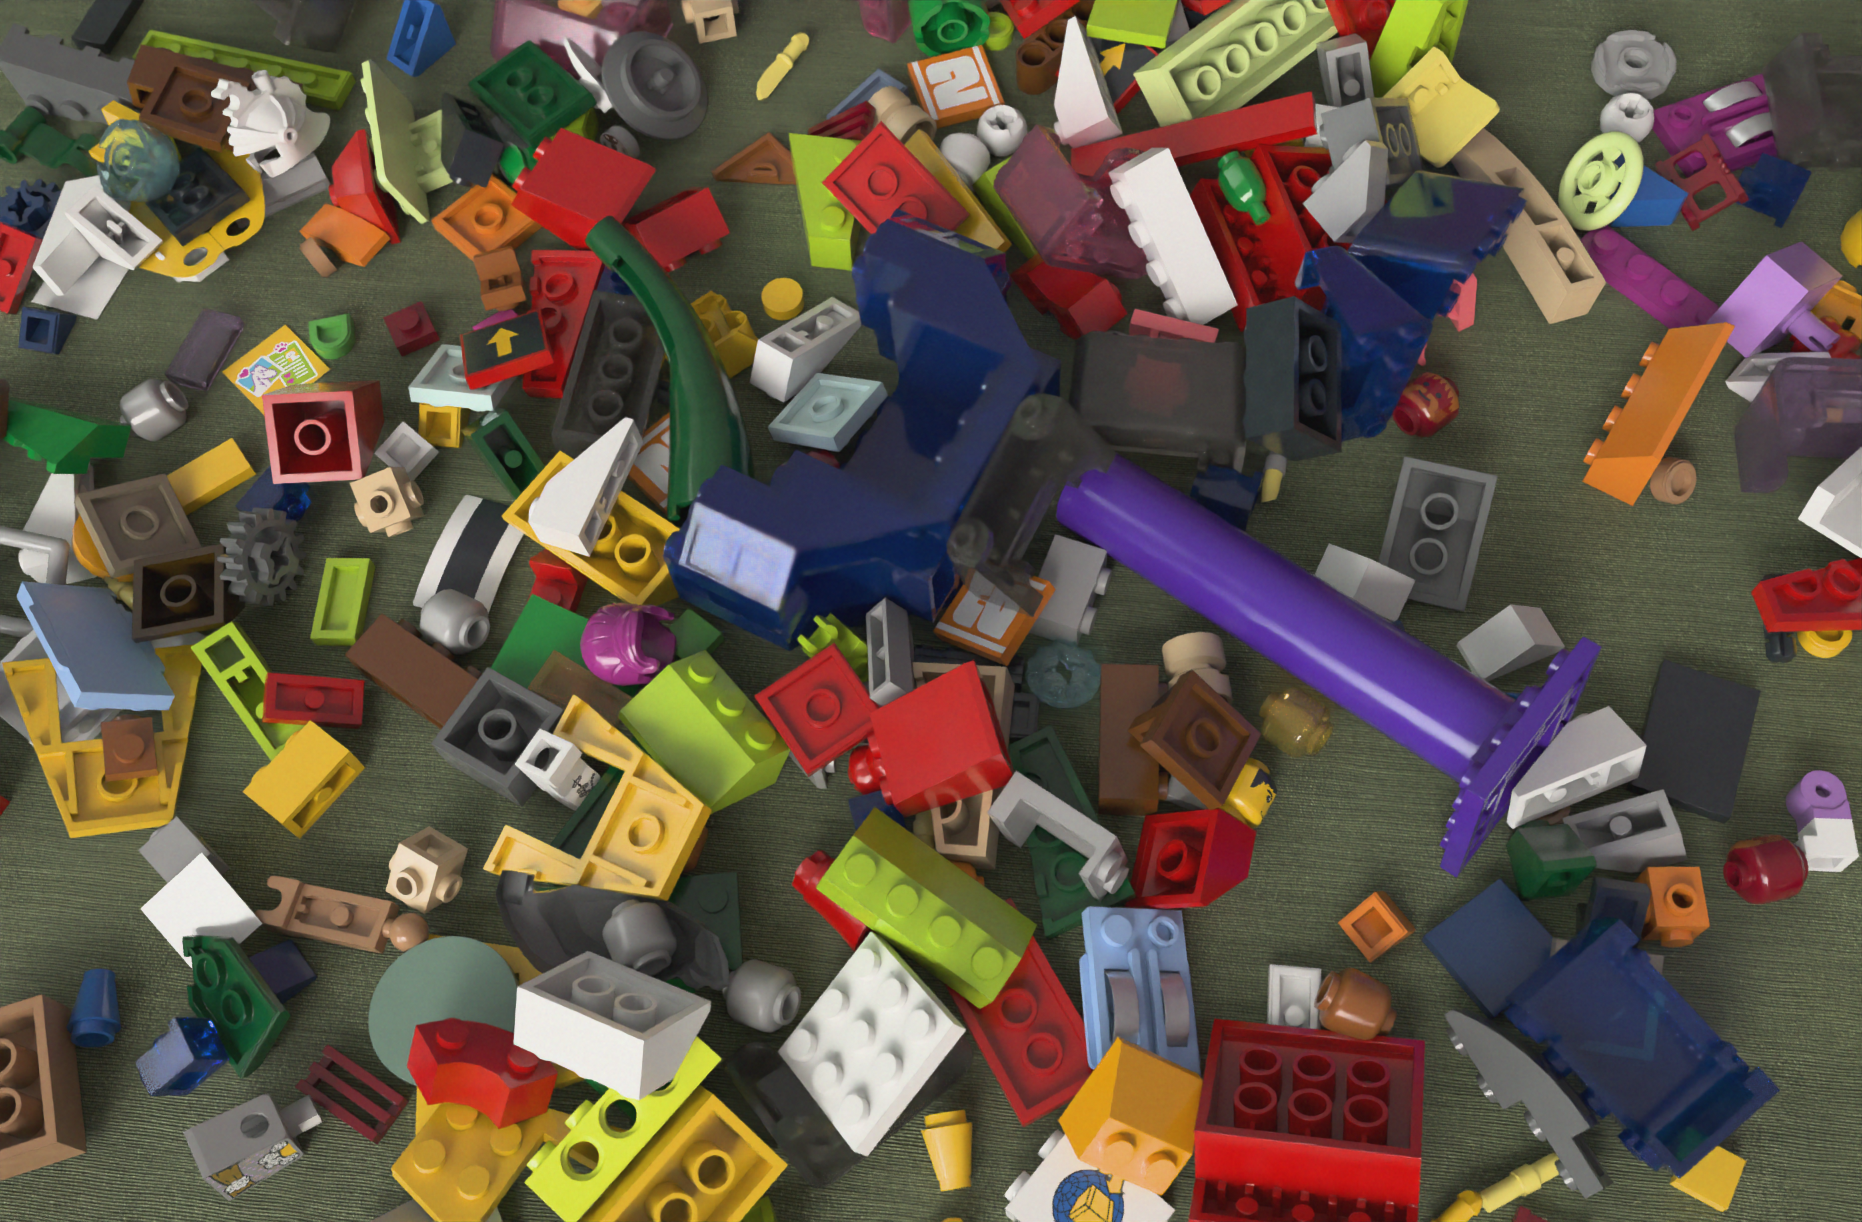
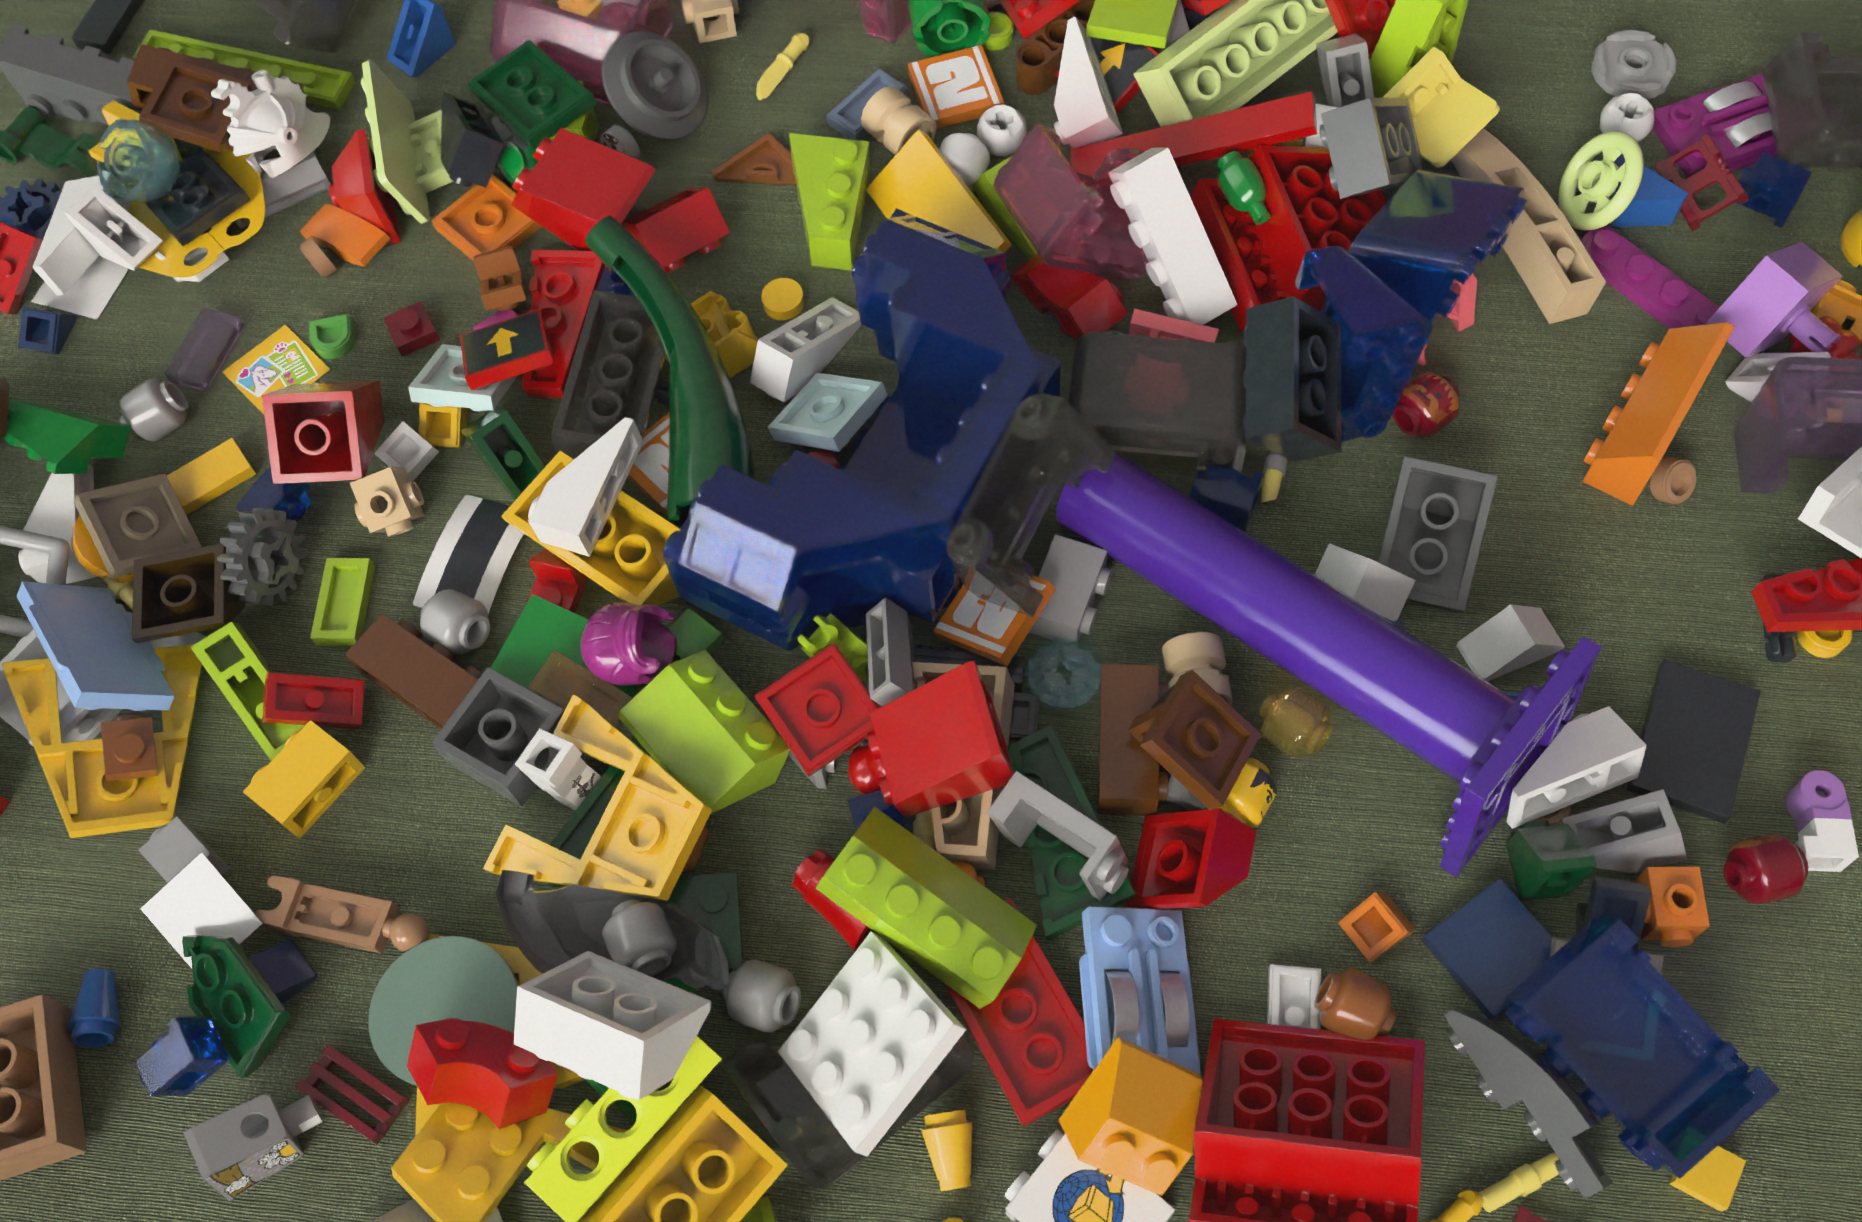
(426, 870): tan brick -> none
(590, 74): white plate -> none
(850, 124): dark red tile -> none
(887, 176): red tile -> none
(1352, 193): light grey slope -> none

